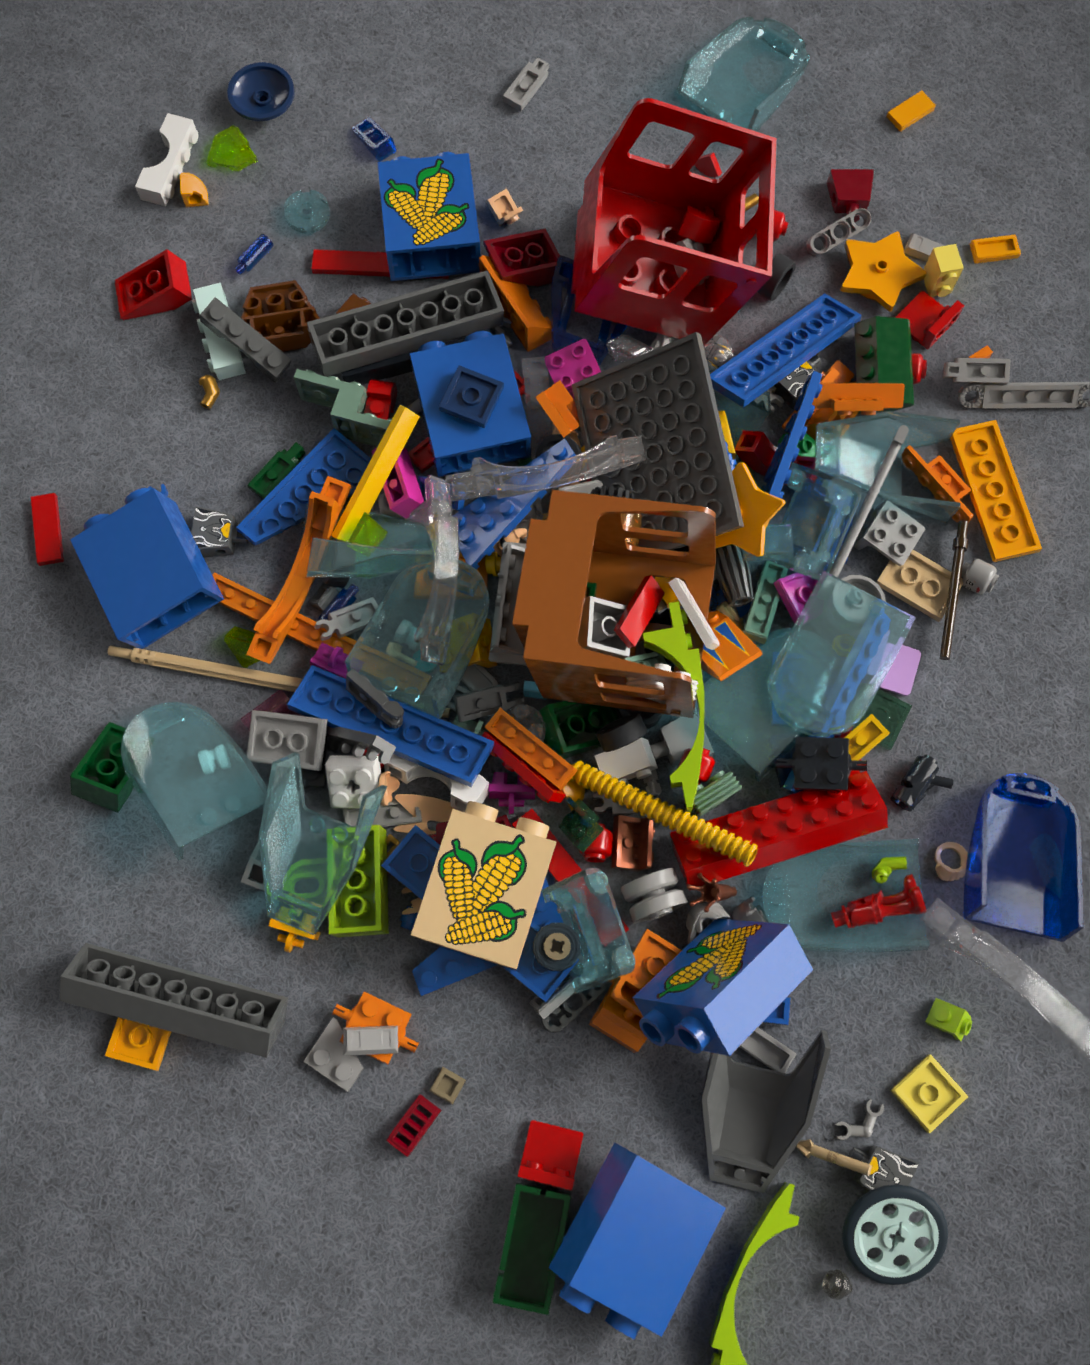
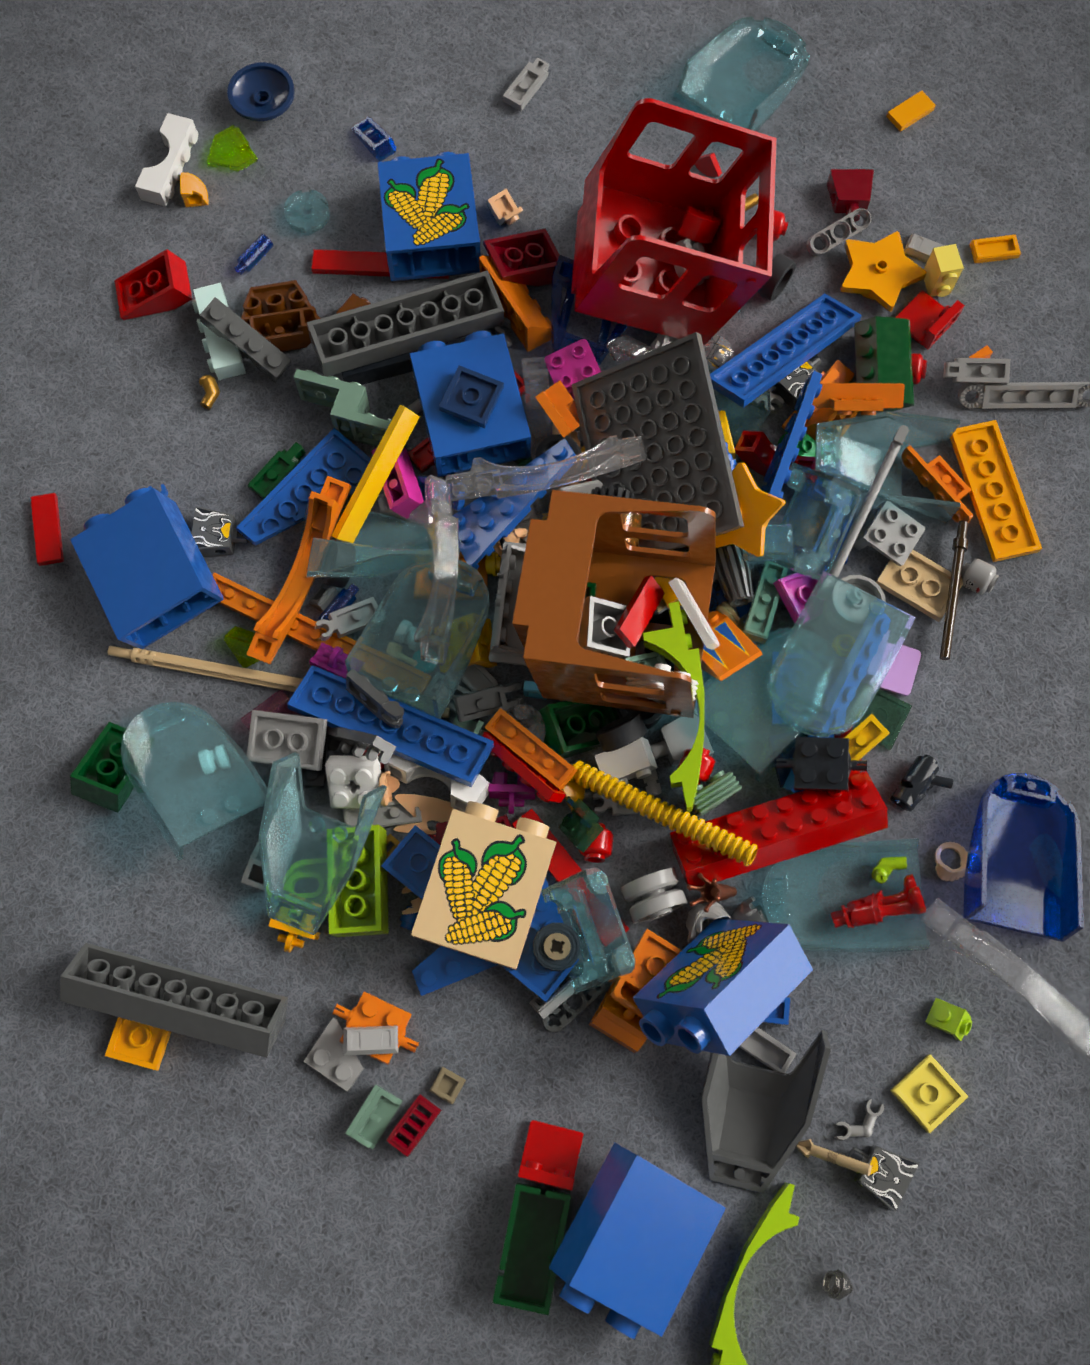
(368, 532): clear neon green slope -> none
(374, 1117): none -> sand green hinge
(381, 398): red brick -> none
(632, 843): copper bracket -> none
(869, 1209): wedge -> none

